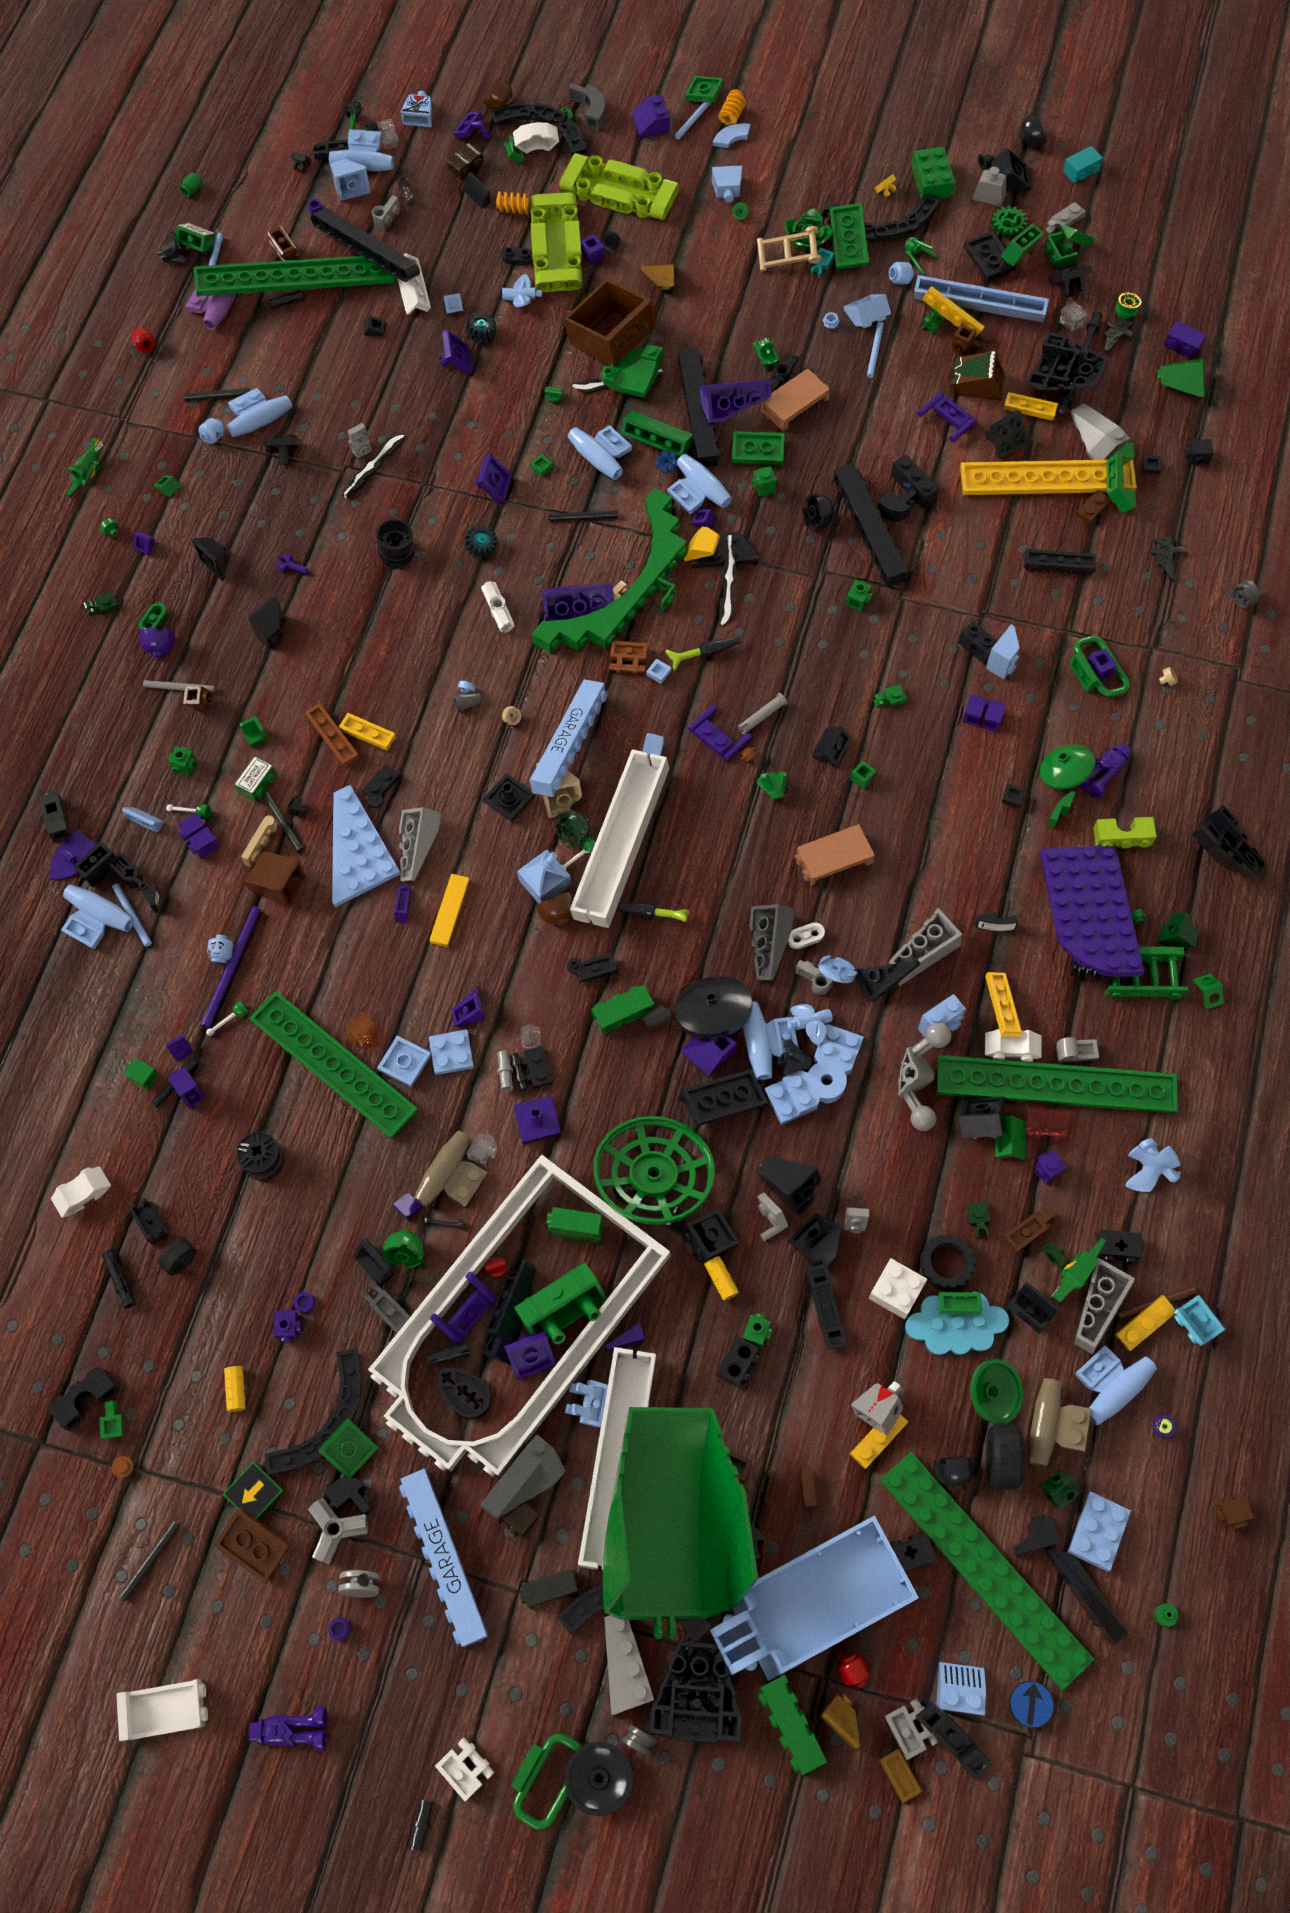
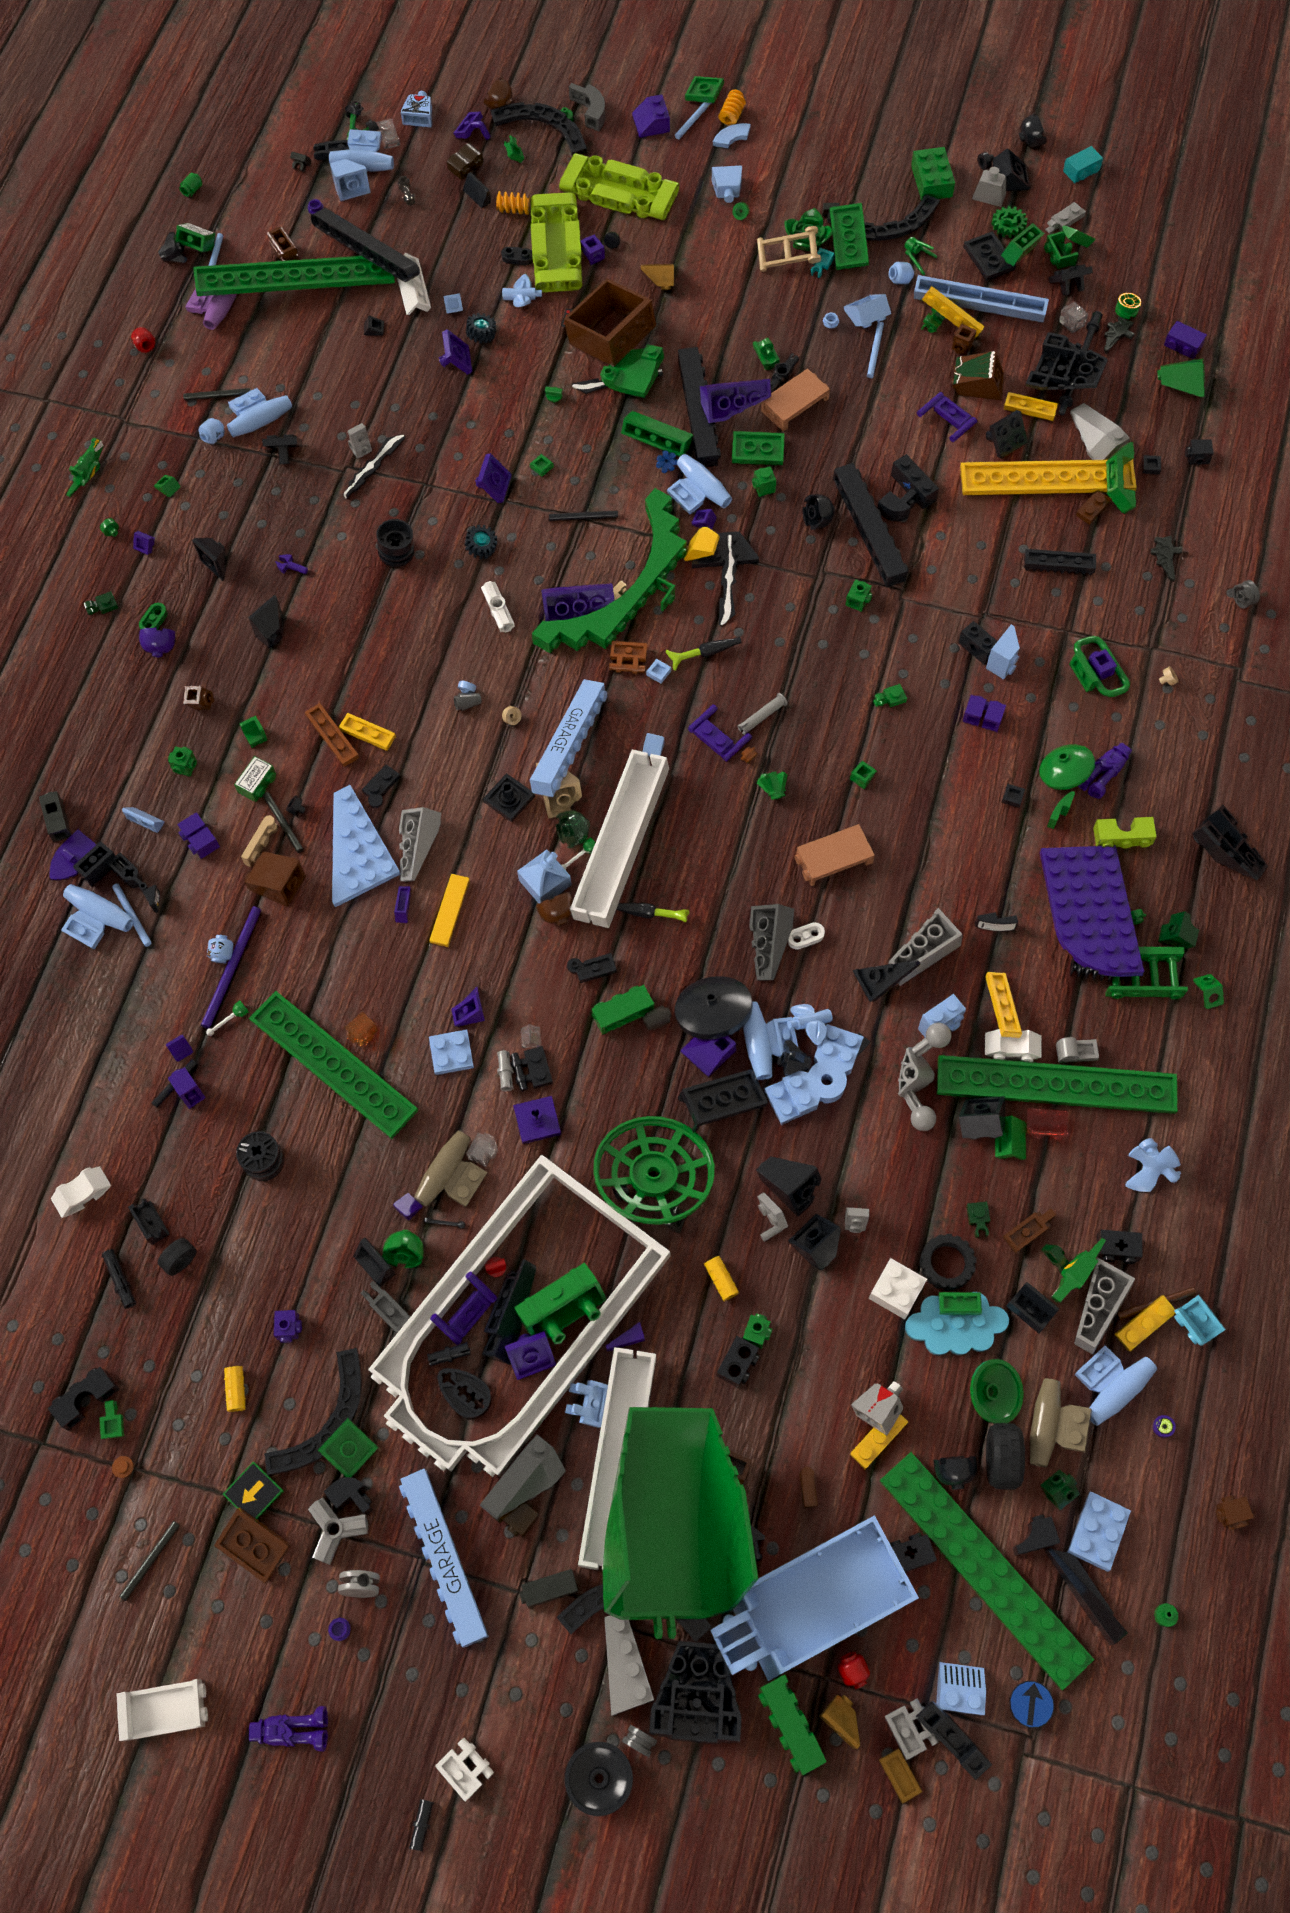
(141, 1074): green brick -> none
(173, 686): light grey bar -> none
(203, 810): hinge -> none
(285, 299): black pin -> none
(304, 1302): dark purple tile -> none
(384, 215): light grey plate -> none
(404, 1061): light blue plate -> none
(527, 1774): green bar -> none
(535, 136): white brick -> none
(575, 1225): green brick -> none
(602, 449): light blue plate -> none
(709, 1236): black plate -> none
(813, 974): light grey plate -> none
(826, 1307): black slope -> none
(832, 745): black panel -> none
(837, 969): light blue tile -> none
(885, 185): yellow tile -> none
(1049, 1167): dark purple brick -> none

